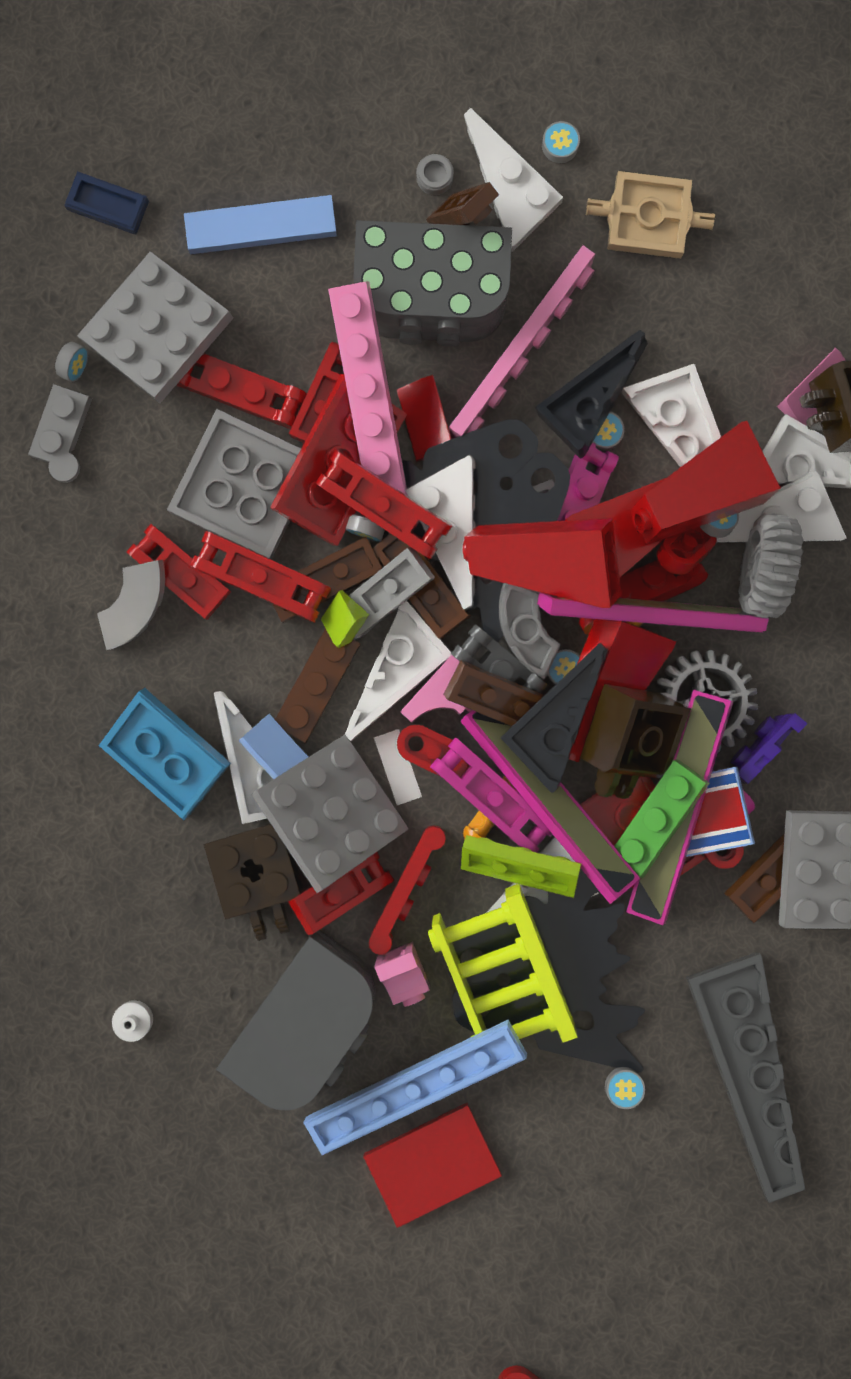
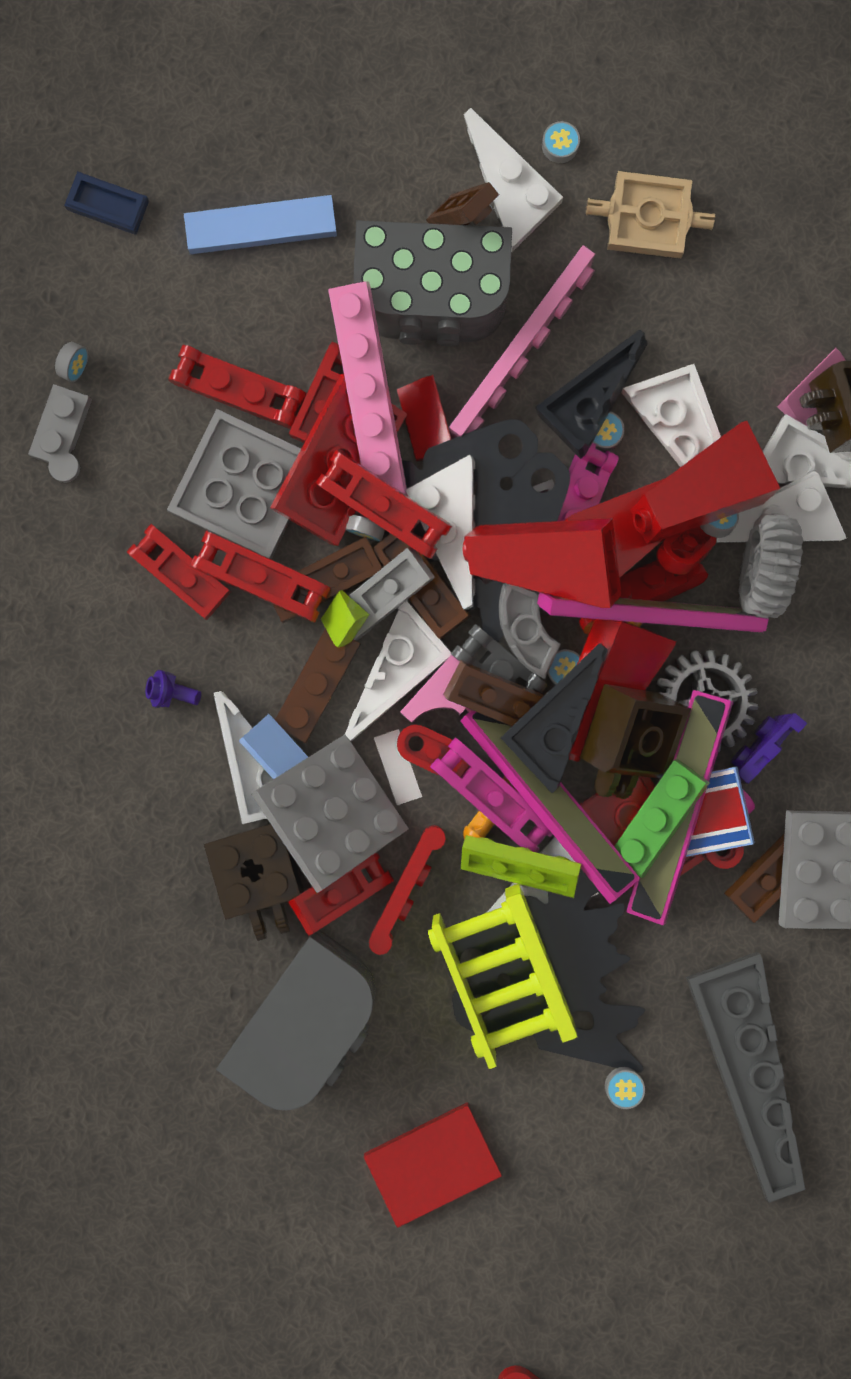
(136, 604): light grey tile -> none
(139, 1016): white tile -> none
(155, 327): light grey plate -> none
(162, 689): none -> dark purple plate
(164, 753): dark azure tile -> none
(402, 975): bright pink arch -> none
(415, 1087): light blue tile -> none
(435, 174): light grey tile -> none

